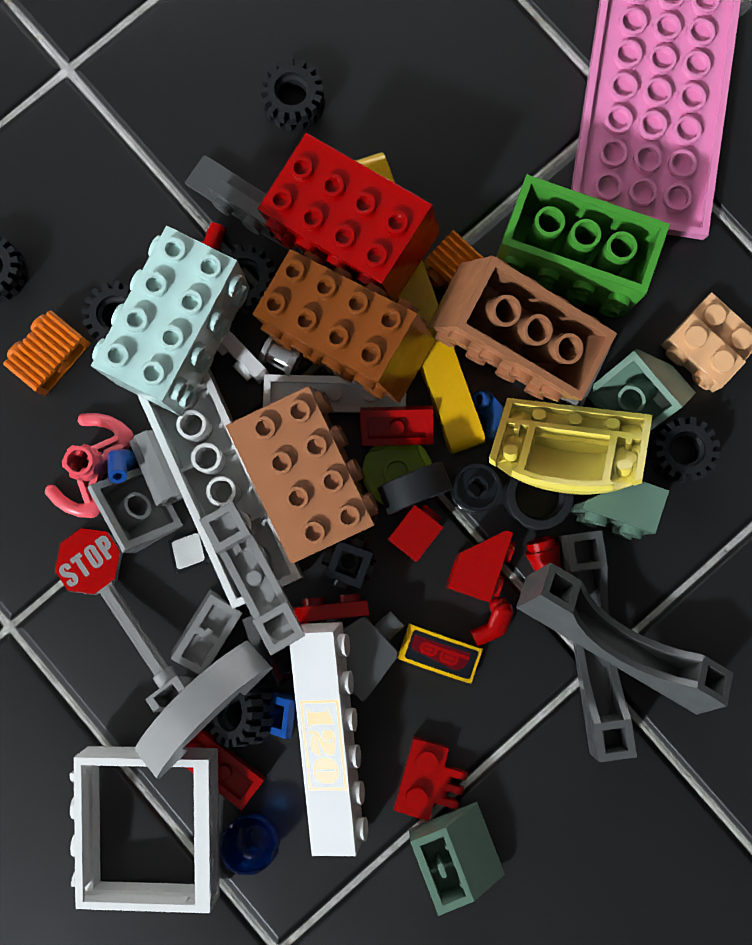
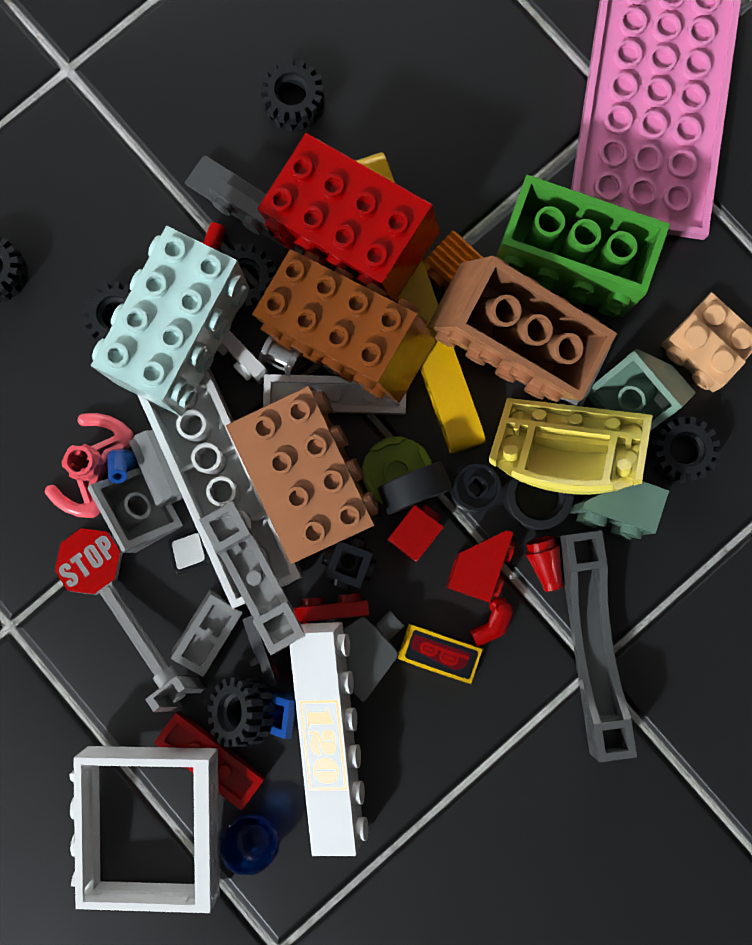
(46, 352): orange brick -> none
(198, 704): light grey slope -> none
(396, 425): red plate -> none
(427, 780): red hinge -> none
(456, 857): sand green slope -> none
(490, 410): blue arm -> none
(567, 608): dark grey arch -> none

